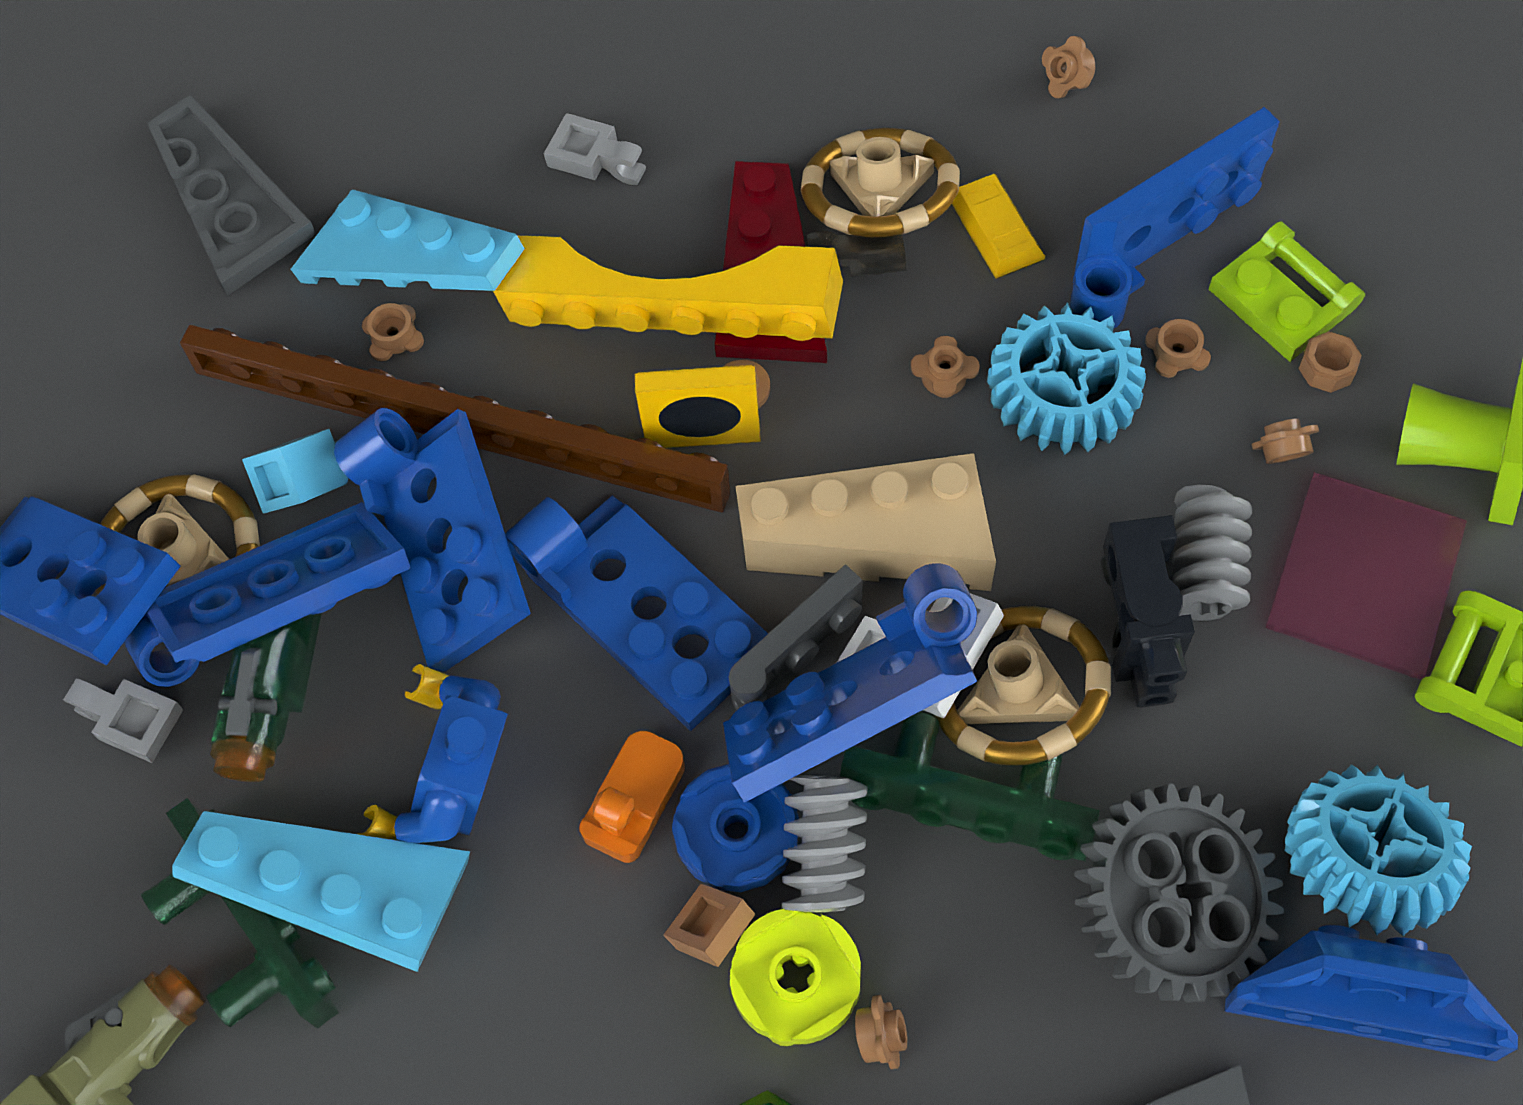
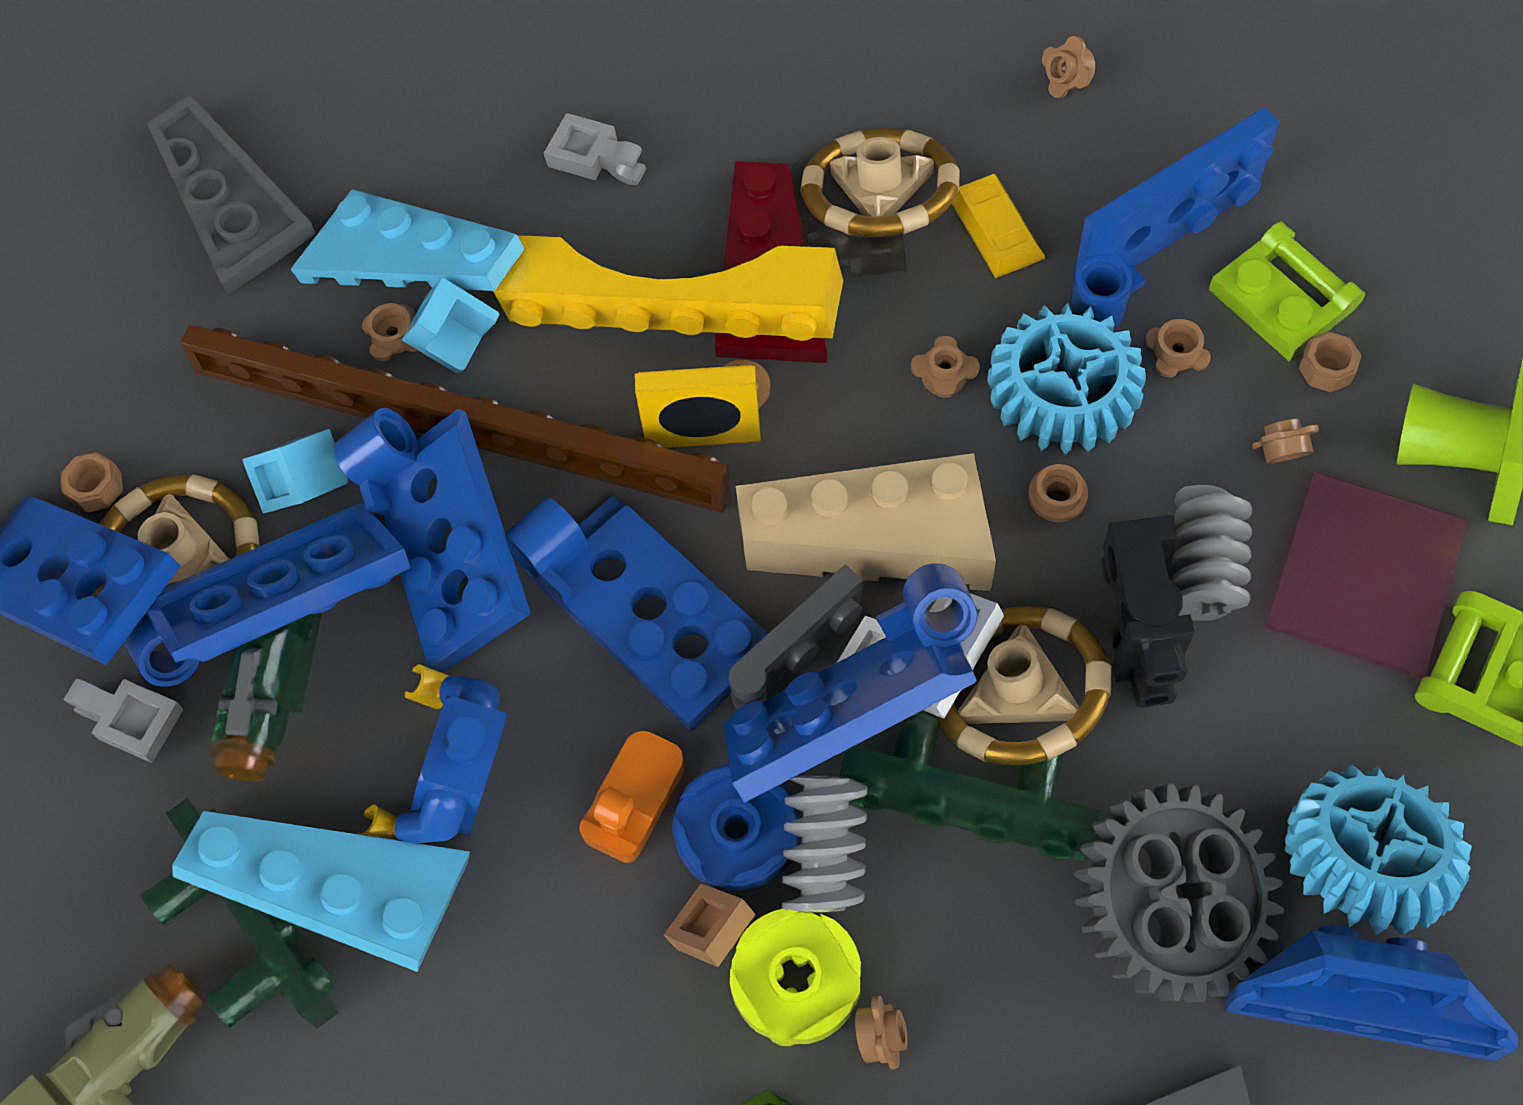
(91, 482): none -> medium nougat tile
(449, 325): none -> medium azure panel
(1062, 479): none -> medium nougat plate

